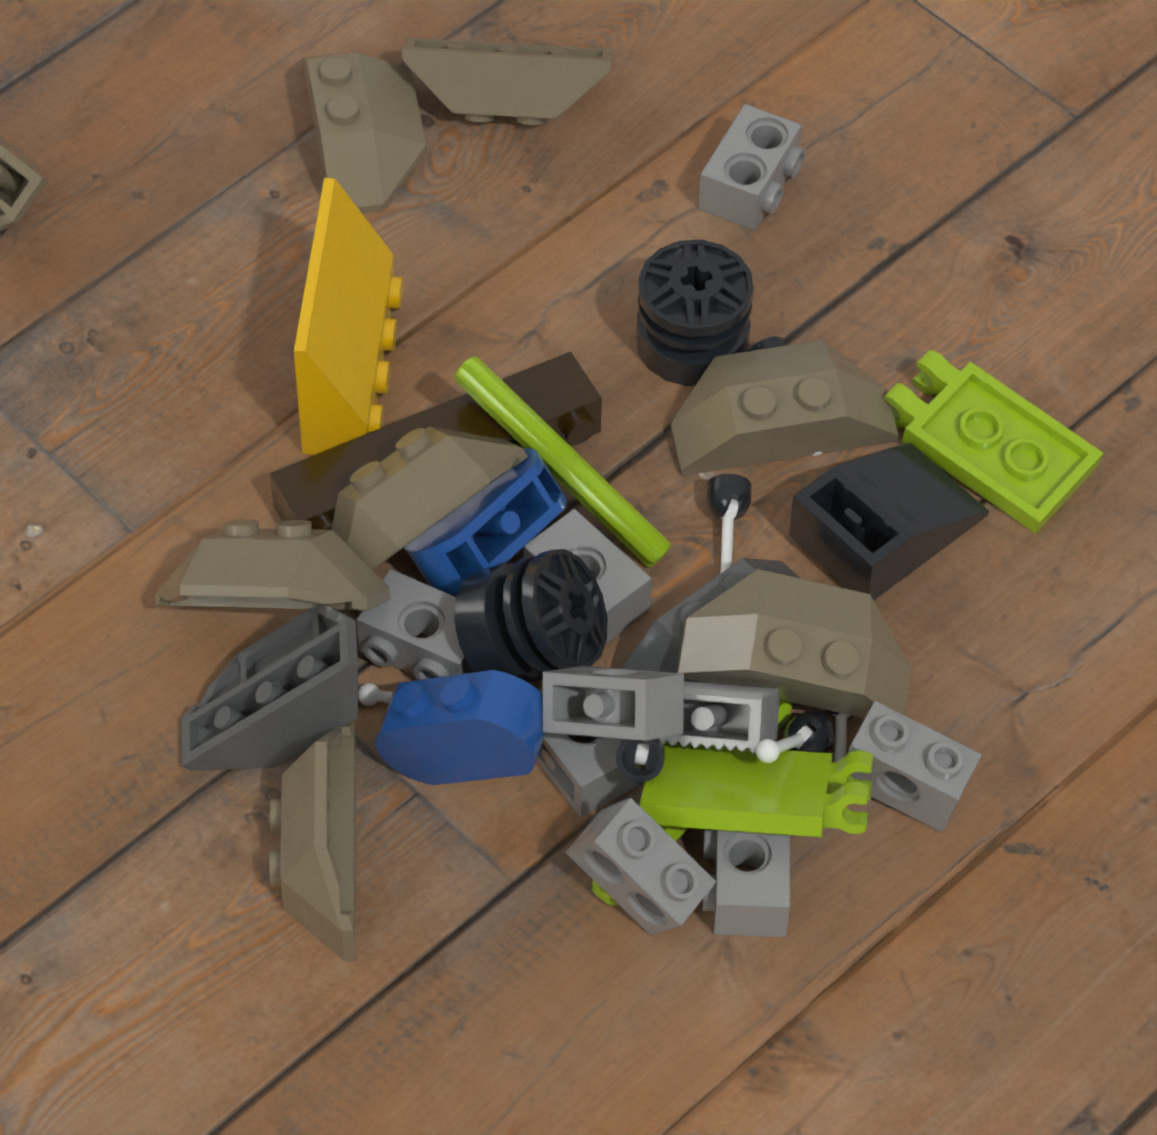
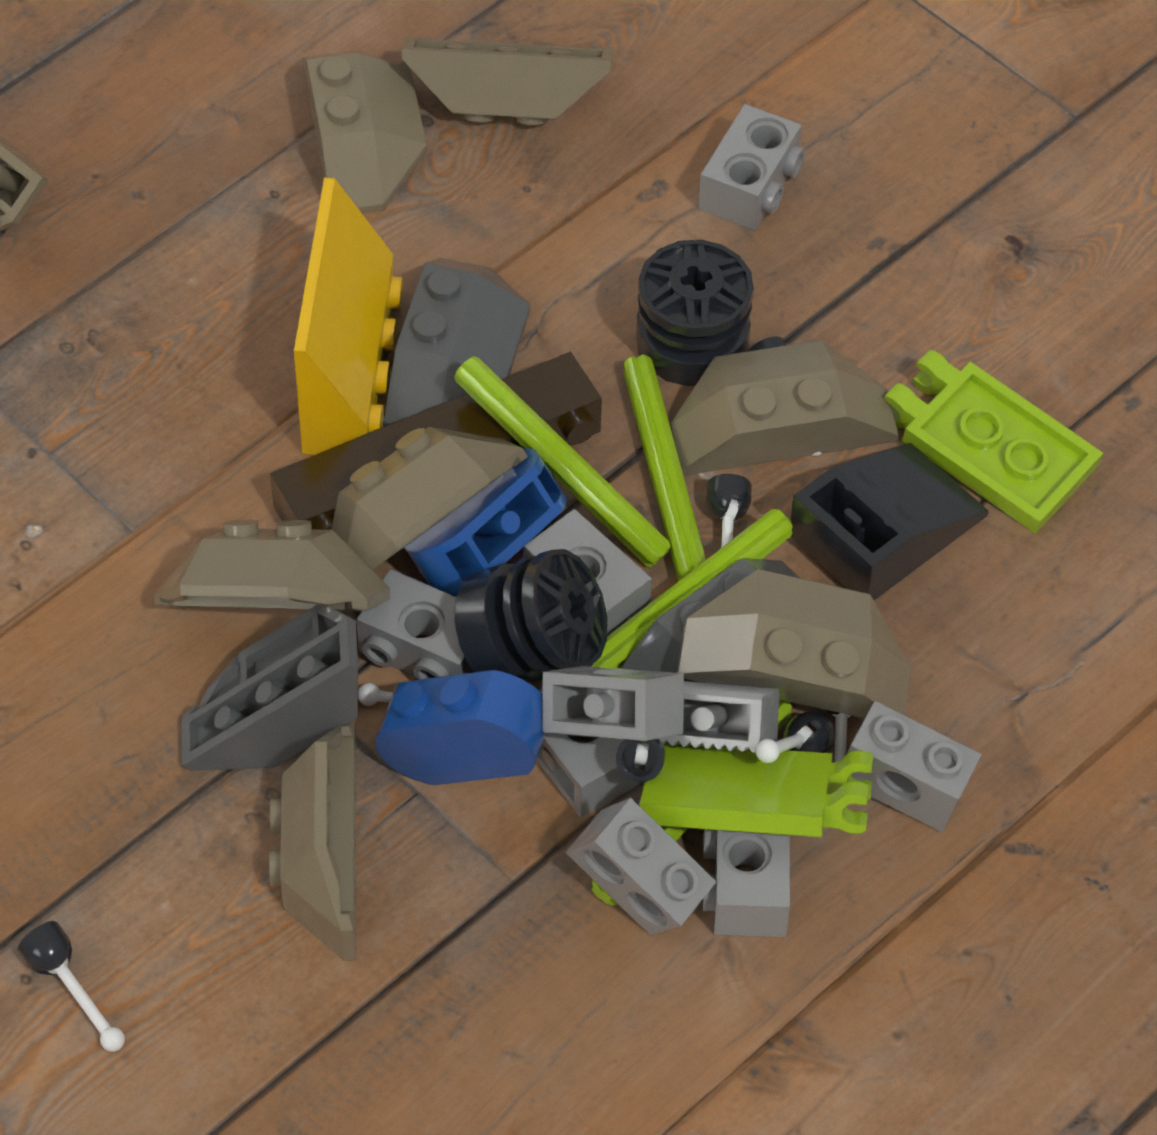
(49, 953): none -> hinge
(453, 316): none -> dark grey wedge
(663, 465): none -> lime axle
(752, 543): none -> lime axle

